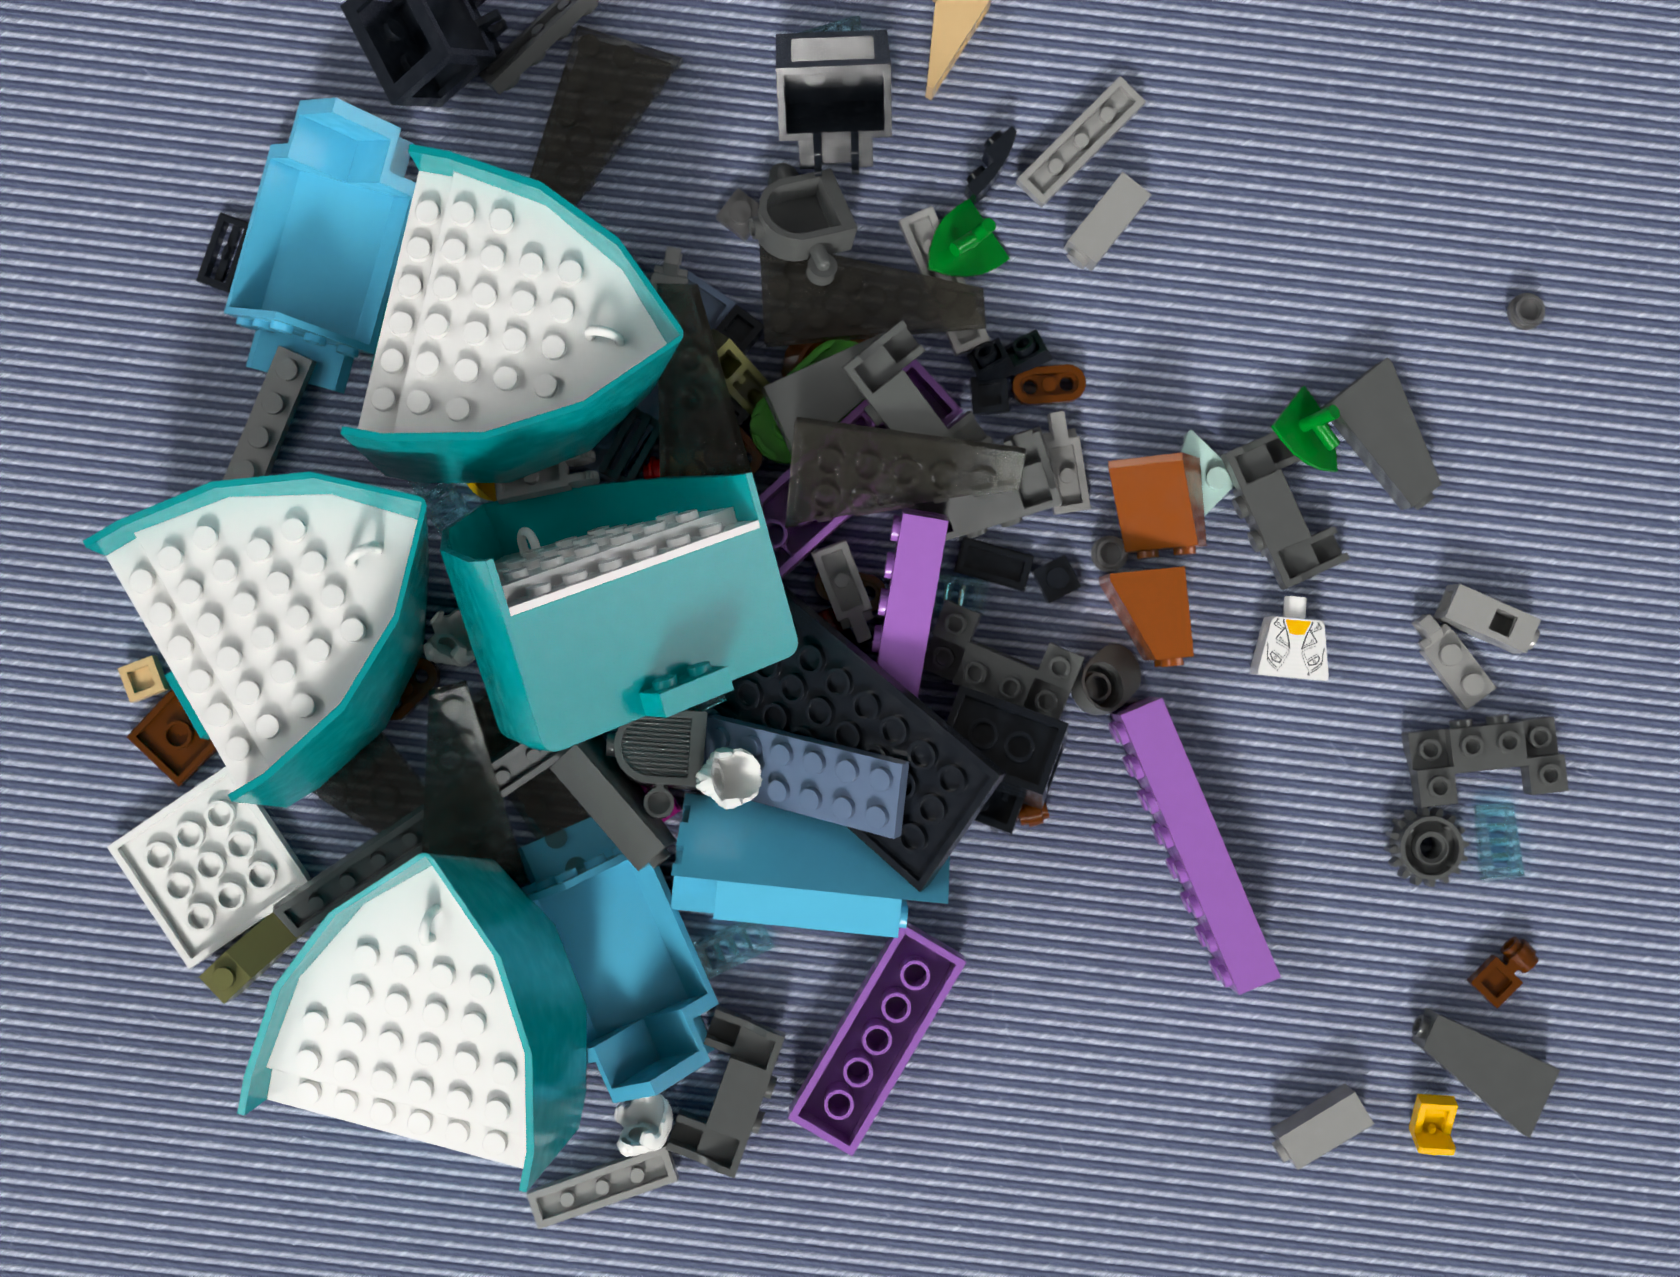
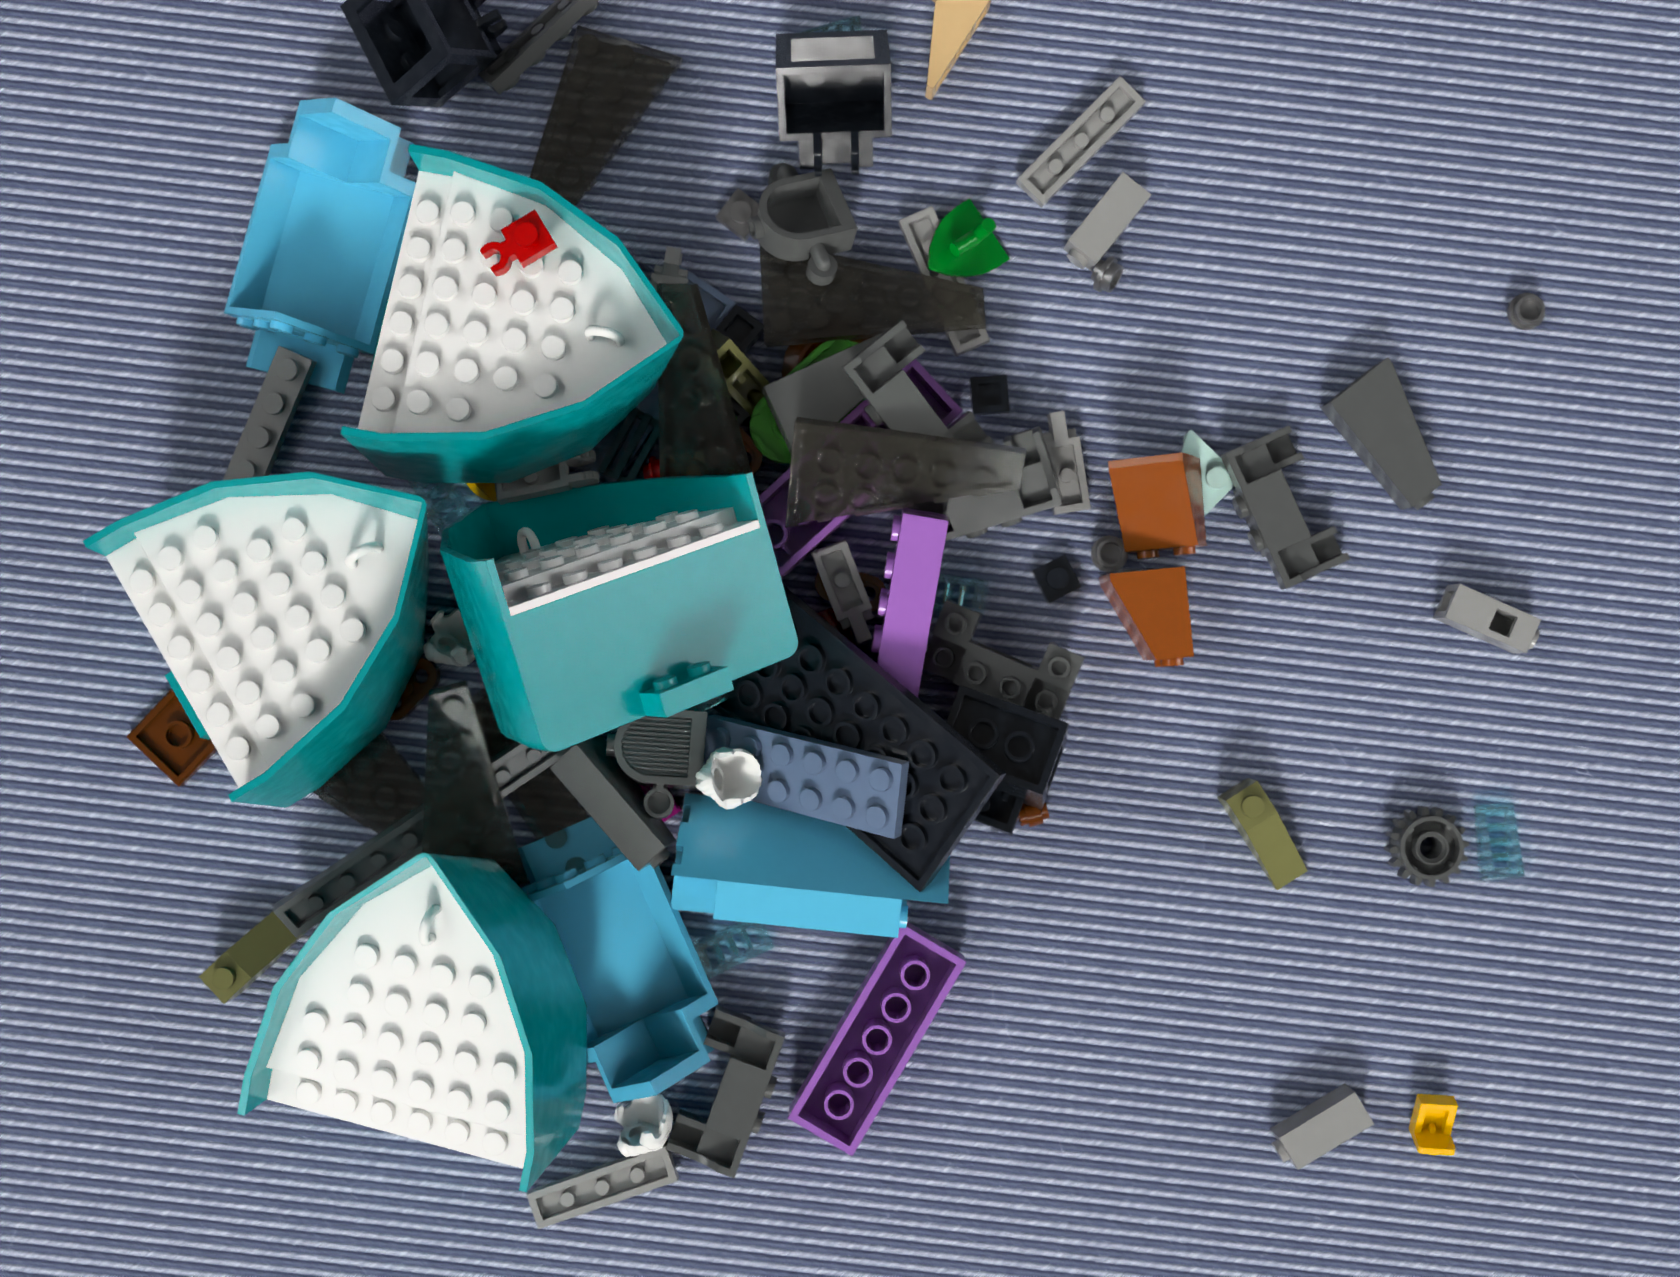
(143, 678): tan plate -> none
(208, 867): white plate -> none
(227, 254): black tile -> none
(525, 240): none -> red plate
(993, 564): black tile -> none
(994, 157): black slope -> none
(996, 361): black slope -> none
(1048, 385): reddish brown plate -> none
(1106, 275): none -> flat silver plate
(1106, 680): dark grey cap -> none
(1194, 845): medium lavender brick -> none
(1263, 832): none -> olive slope
(1291, 645): white torso -> none
(1306, 431): green shield -> none
(1452, 662): light grey hinge -> none
(1468, 747): dark grey bracket -> none
(1495, 1072): dark grey slope -> none
(1496, 979): reddish brown plate -> none

